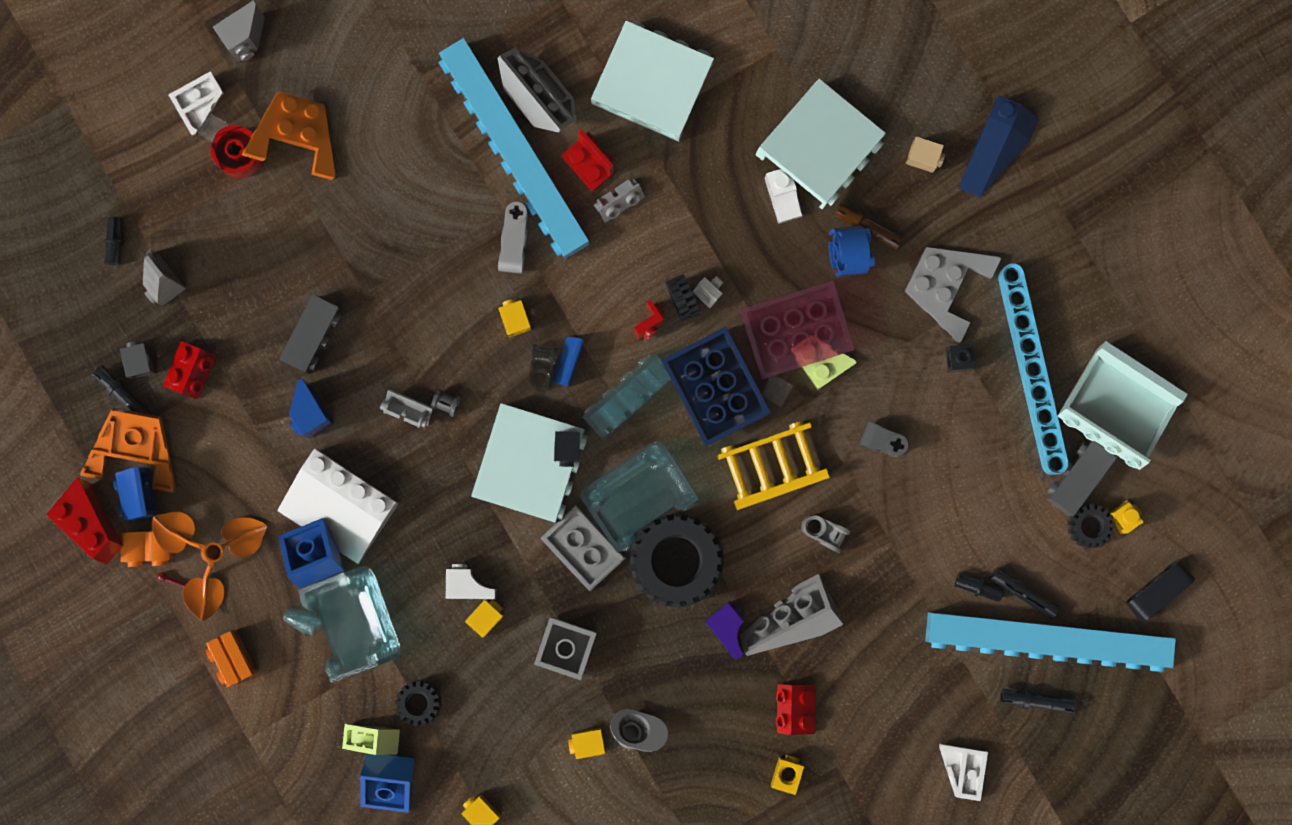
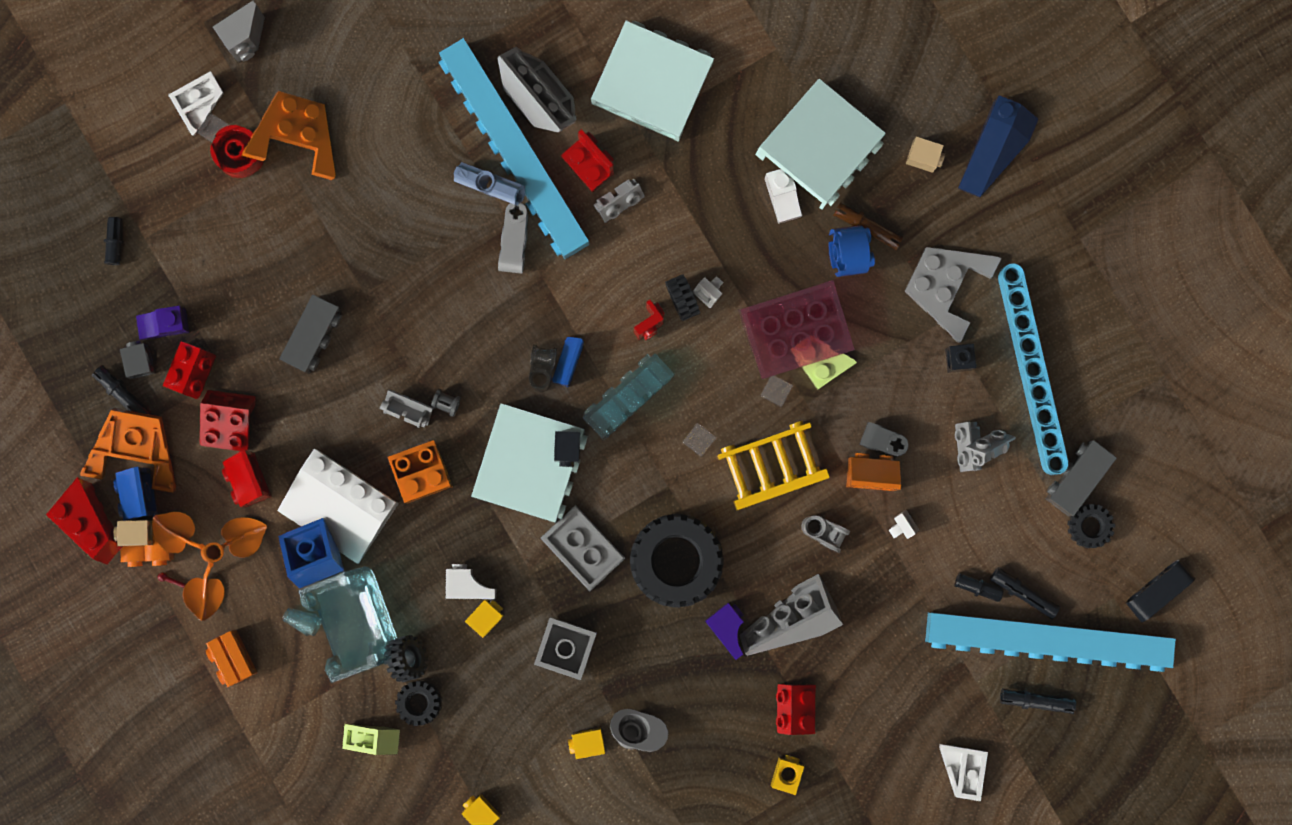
(133, 533): none -> tan brick
(159, 279): light grey wedge -> none
(162, 323): none -> dark purple arch
(225, 420): none -> red bracket
(245, 478): none -> red slope
(308, 412): blue slope -> none
(387, 782): blue slope -> none
(396, 660): none -> black tyre
(420, 472): none -> orange slope
(500, 187): none -> sand blue piece
(514, 317): yellow brick -> none
(637, 494): clear light blue windscreen -> none
(699, 440): none -> clear tile
(716, 386): dark blue slope -> none
(873, 473): none -> orange slope
(904, 525): none -> white tile
(965, 435): none -> light grey hinge
(990, 446): none -> light grey hinge
(1121, 405): light aqua panel -> none
(1126, 517): yellow brick -> none

